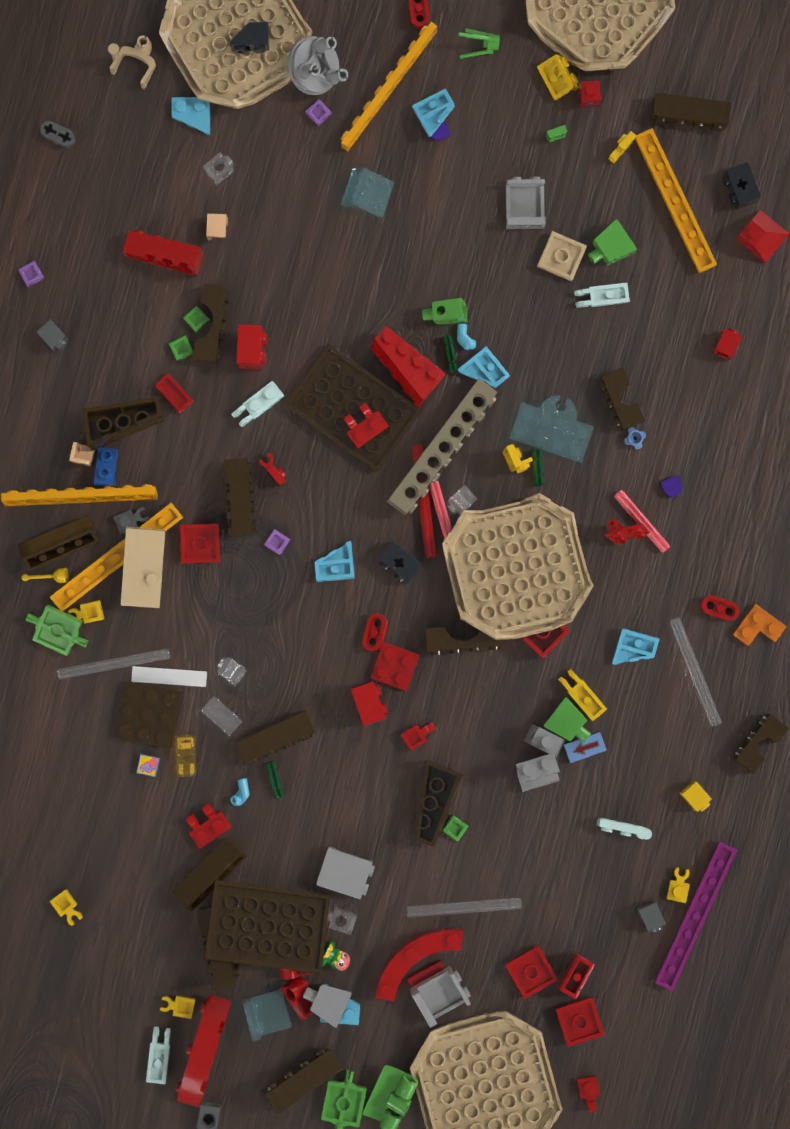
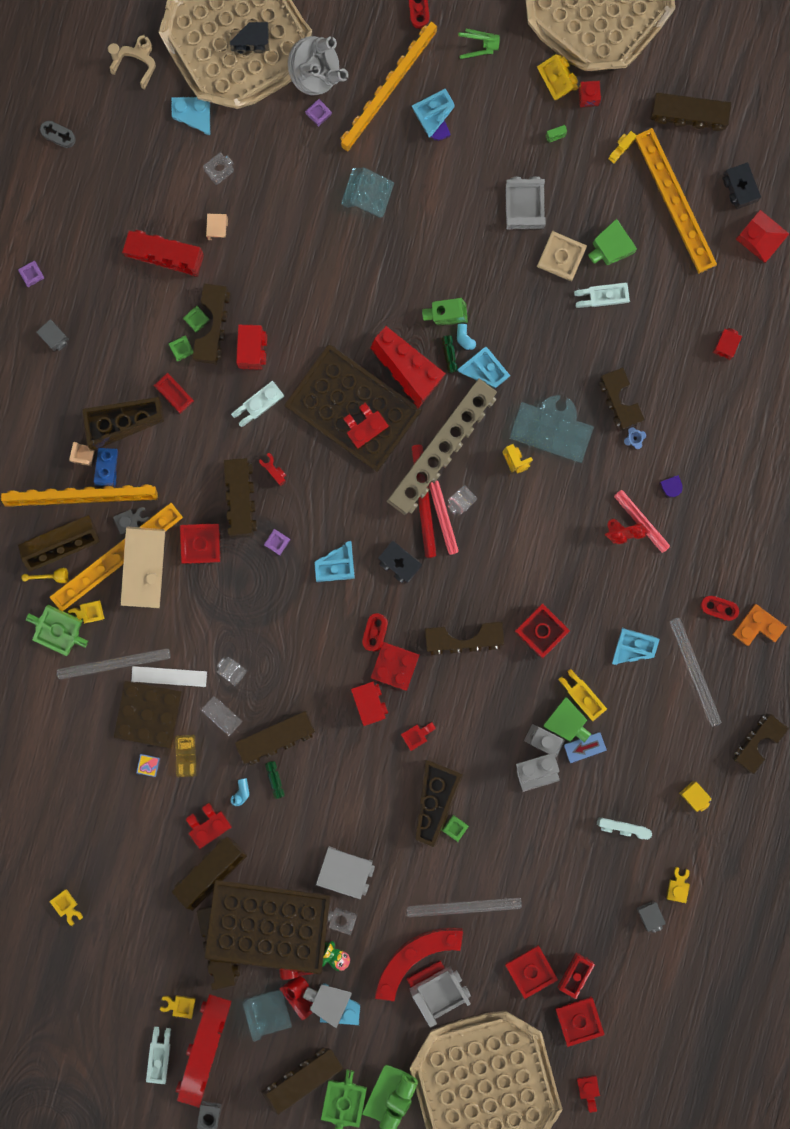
(517, 568): tan plate -> none
(537, 465): dark green axle -> none
(695, 916): magenta plate -> none

